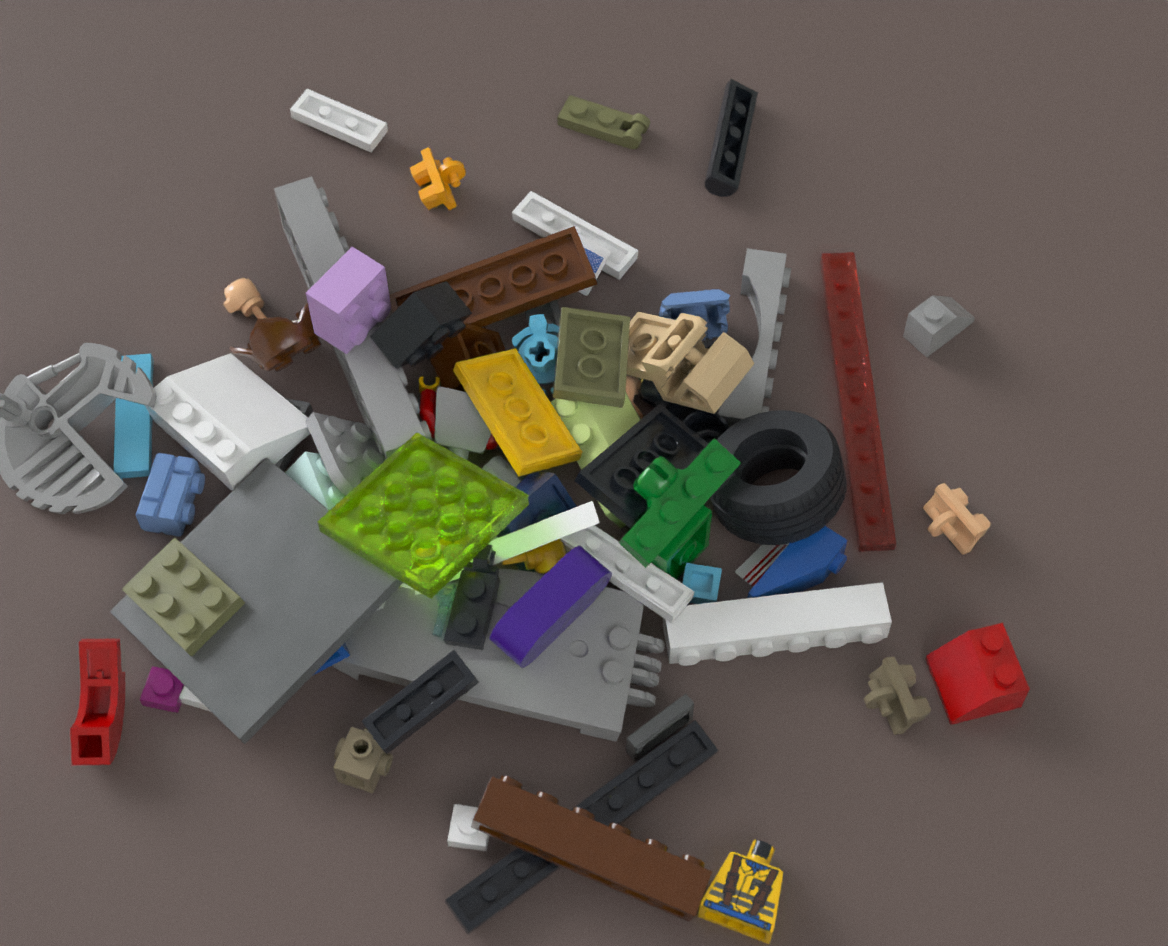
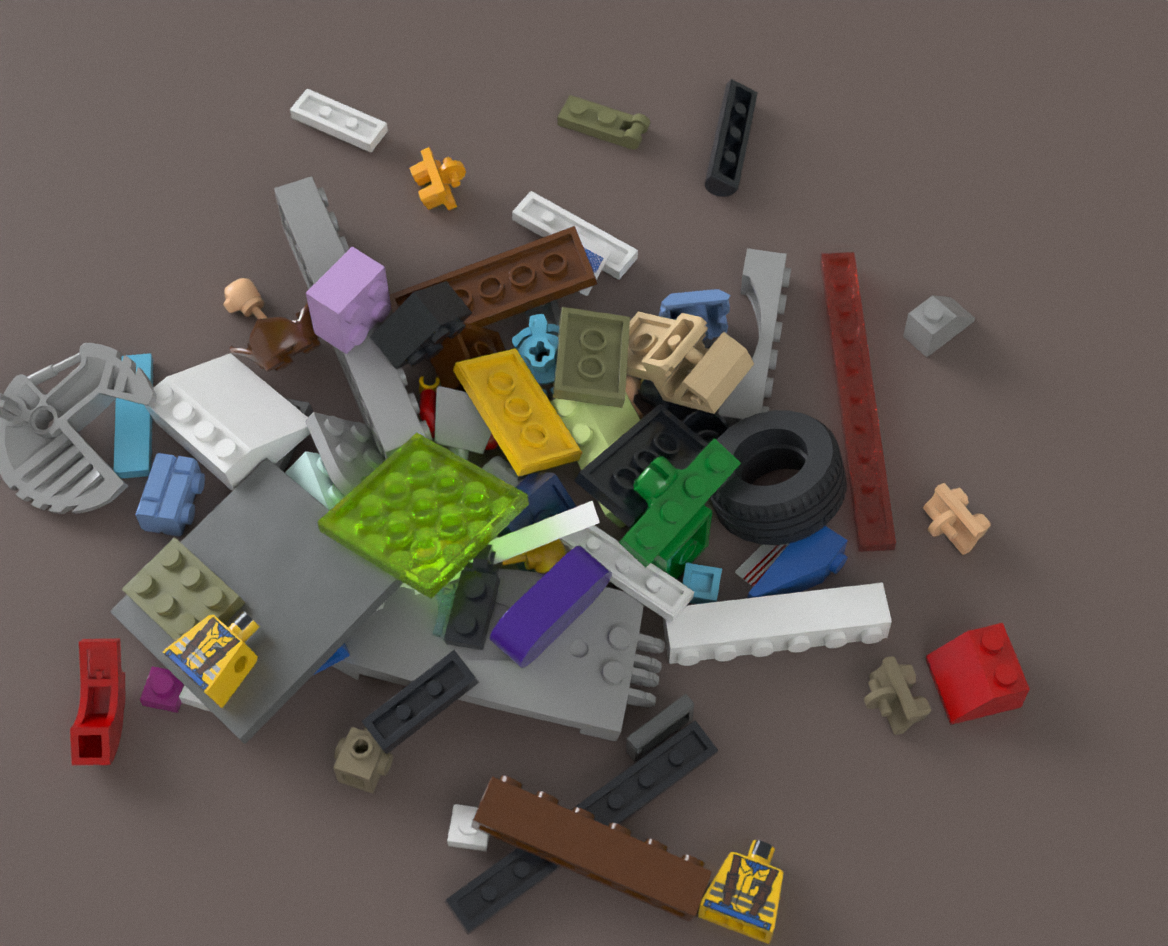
(216, 655): none -> torso

